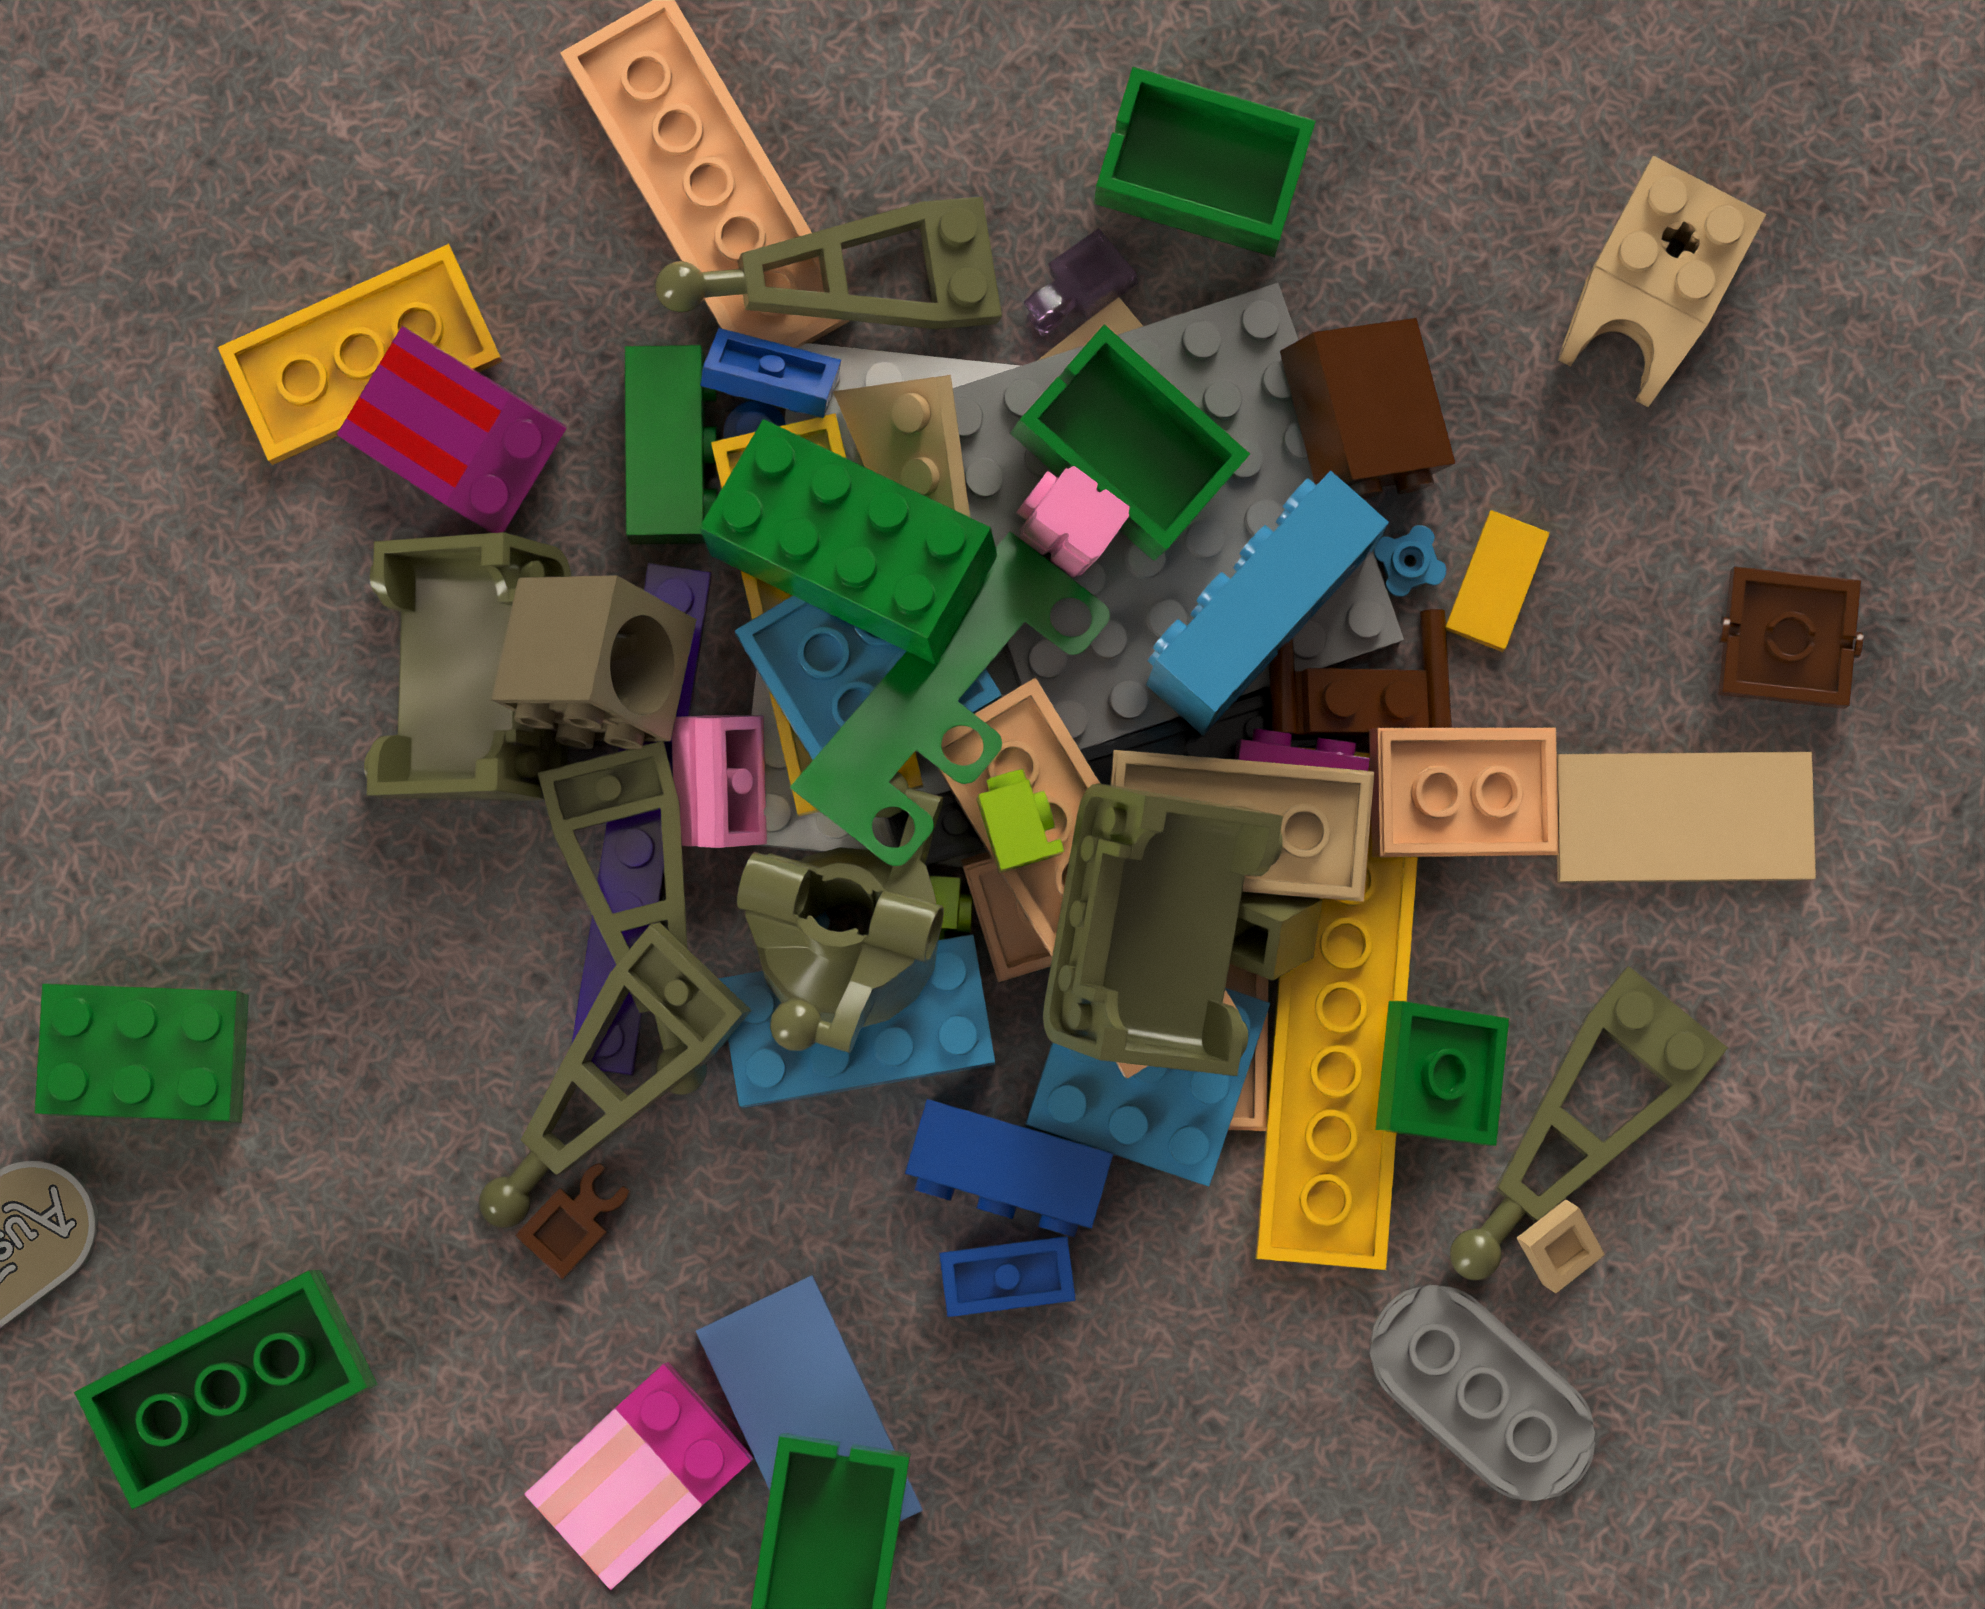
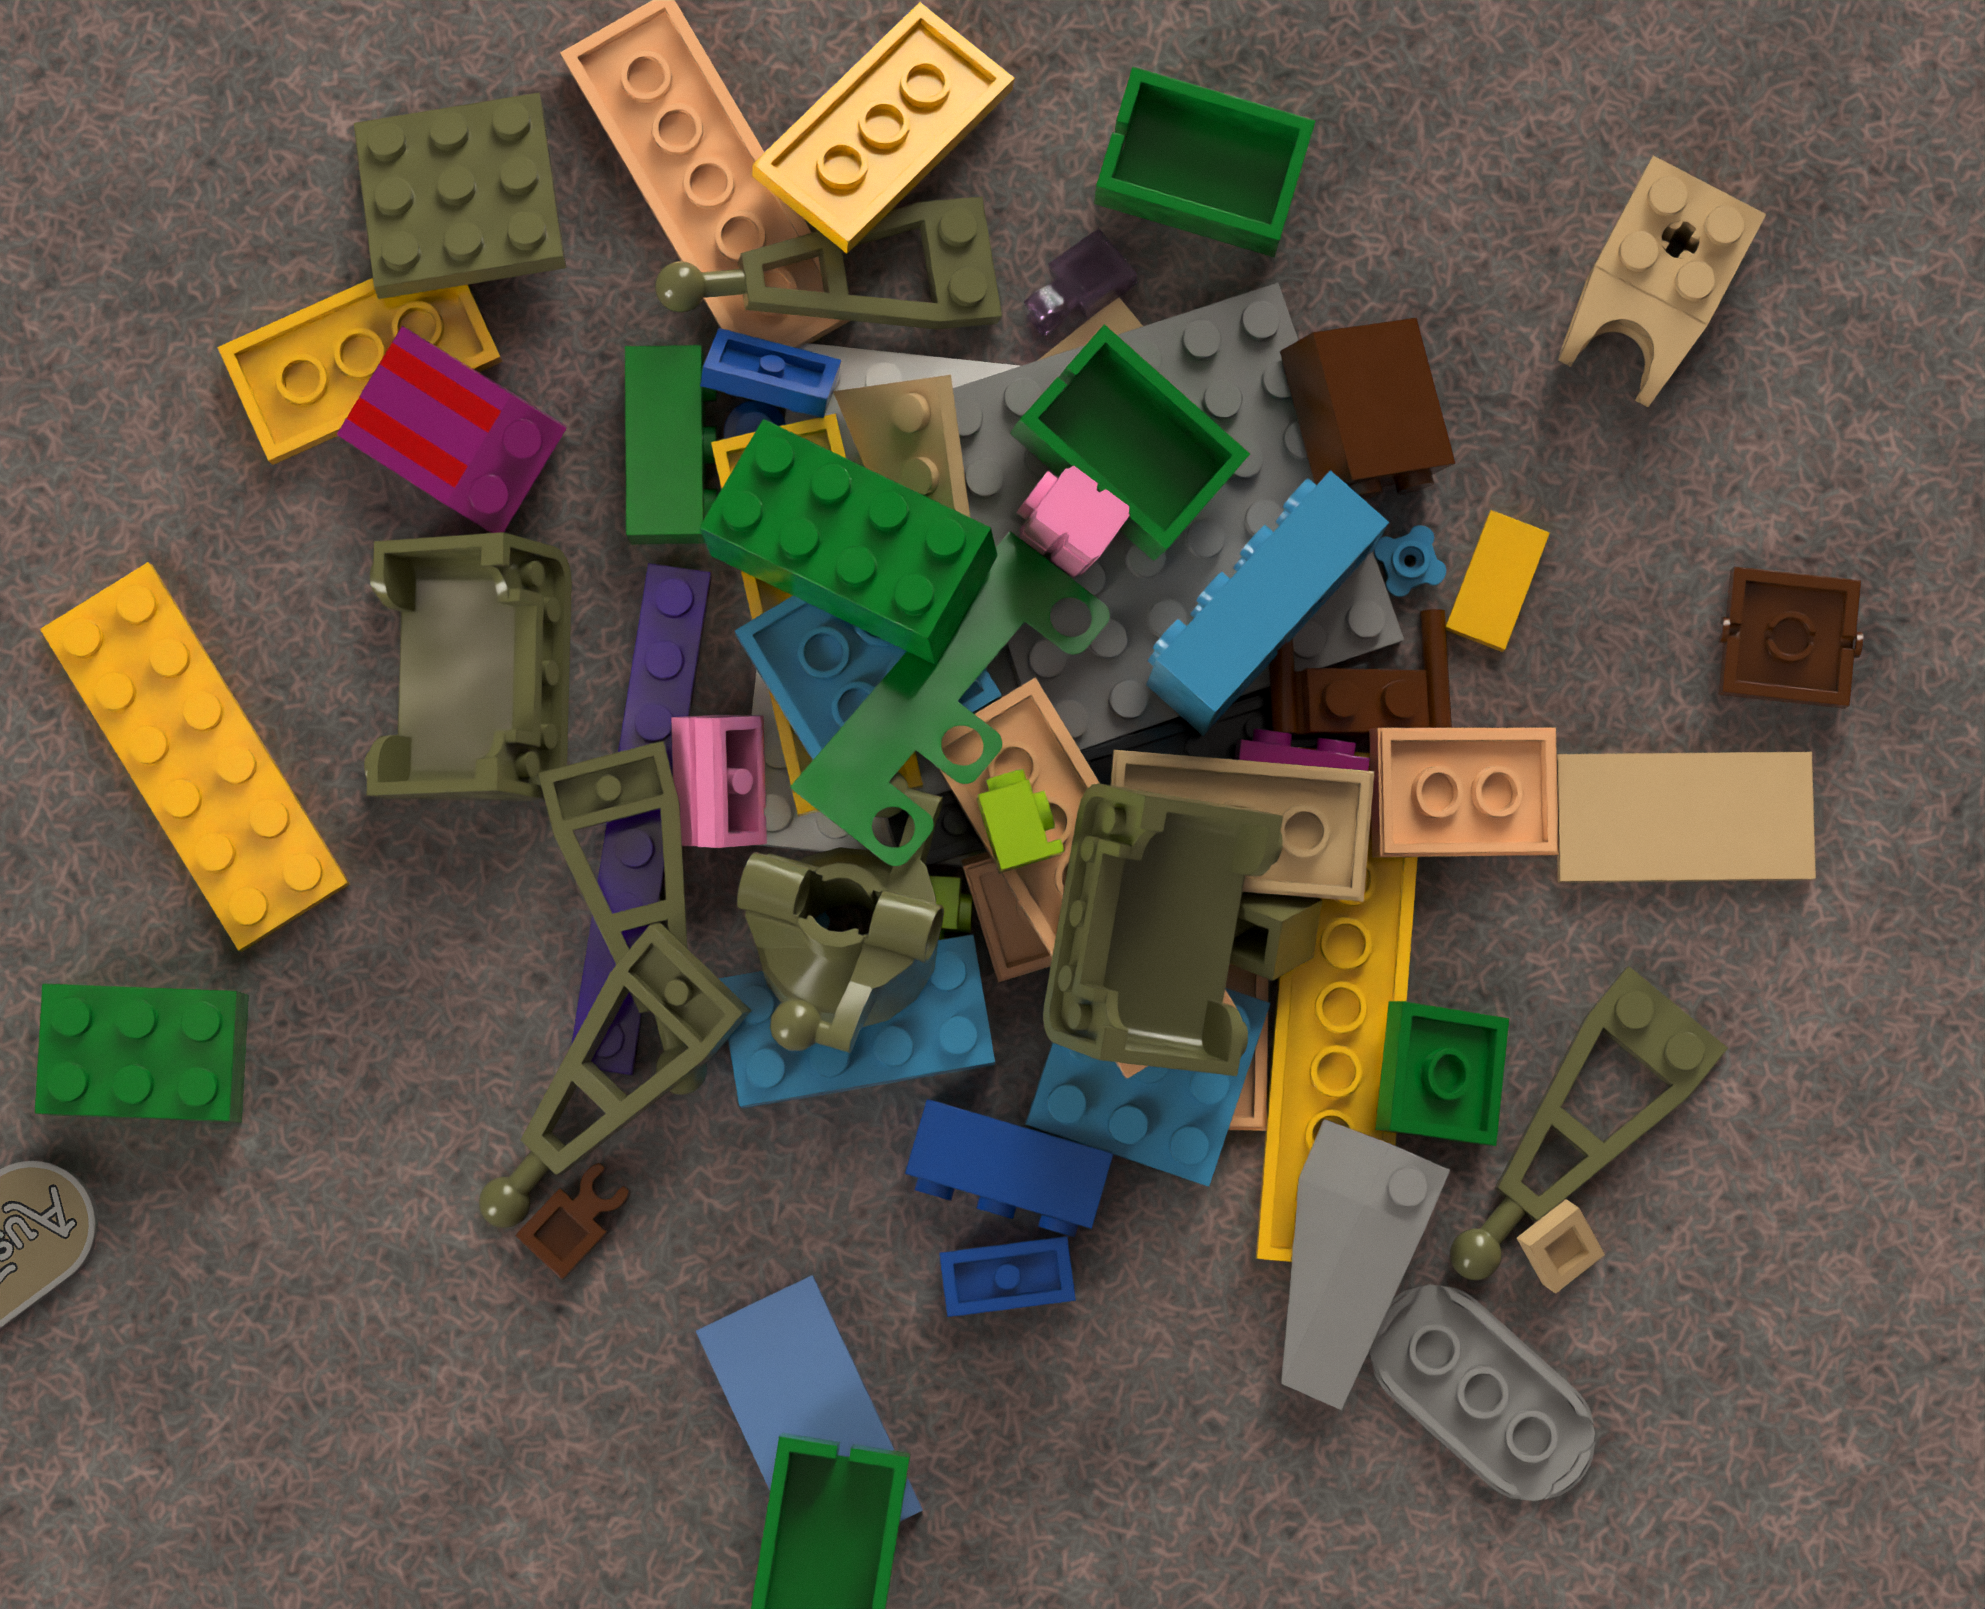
(195, 757): none -> yellow plate
(225, 1388): green brick -> none
(459, 195): none -> olive plate
(593, 660): dark tan brick -> none
(639, 1475): slope -> none
(882, 127): none -> yellow plate
(1352, 1243): none -> light grey wedge

